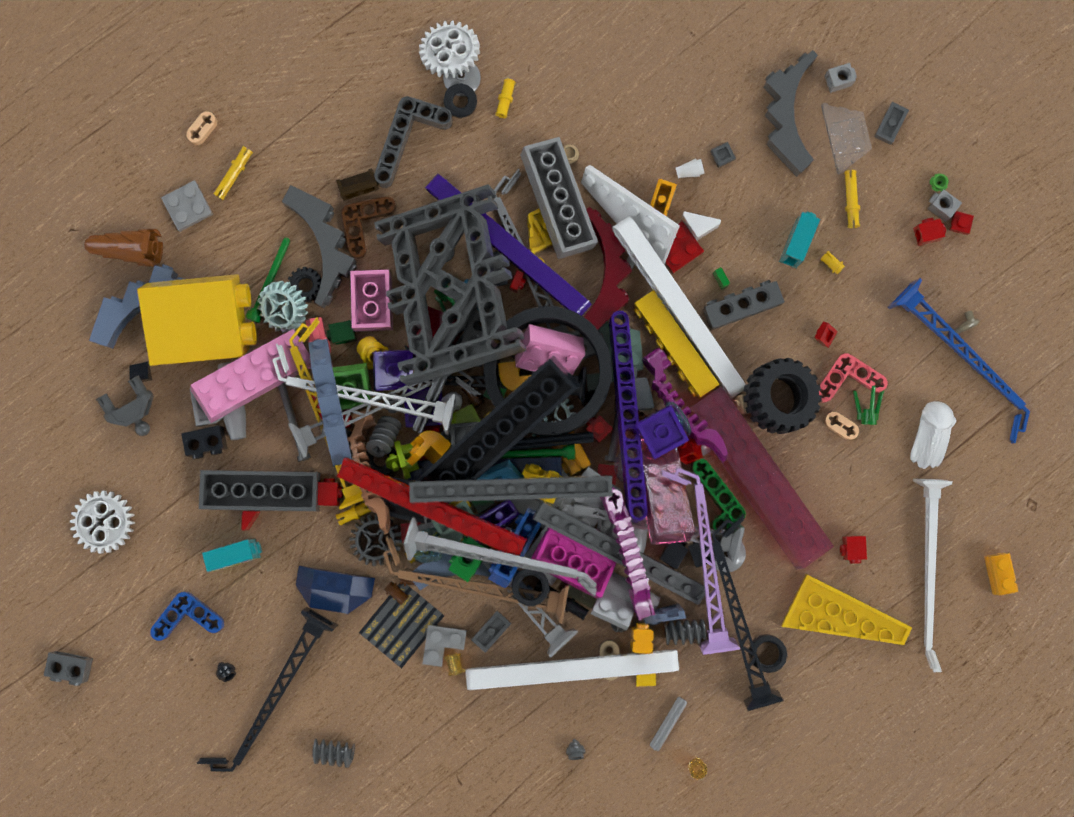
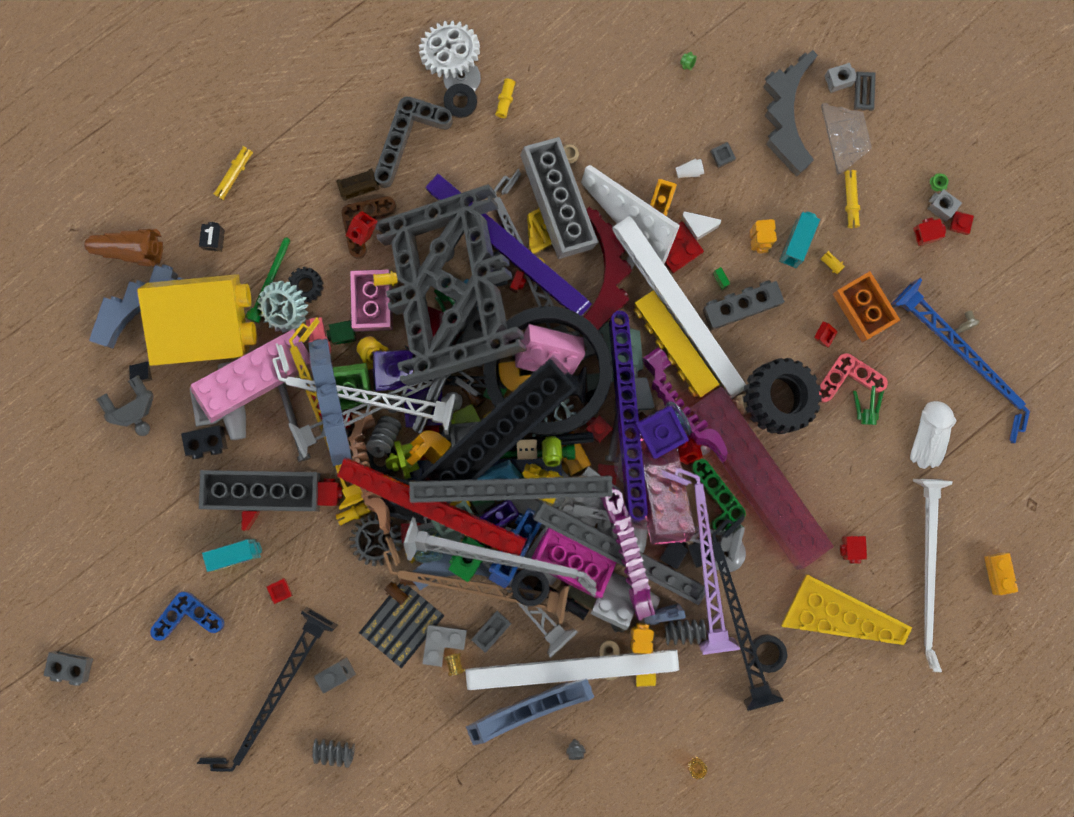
(91, 509): white gear -> none
(187, 206): light grey plate -> none
(197, 127): light nougat beam -> none
(211, 237): none -> black brick
(225, 671): black plate -> none
(279, 591): none -> red plate
(330, 239): dark grey arch -> none
(333, 589): dark blue wedge -> none
(334, 675): none -> dark grey torso
(361, 228): none -> red brick
(385, 279): none -> yellow pin
(527, 449): none -> tan tile
(529, 709): none -> sand blue arch
(551, 451): none -> lime brick
(668, 723): light grey axle -> none
(688, 61): none -> bright green plate
(763, 235): none -> light orange brick
(843, 421): light nougat beam -> none
(863, 106): none -> dark grey tile
(866, 306): none -> orange brick
(891, 123): dark grey plate -> none

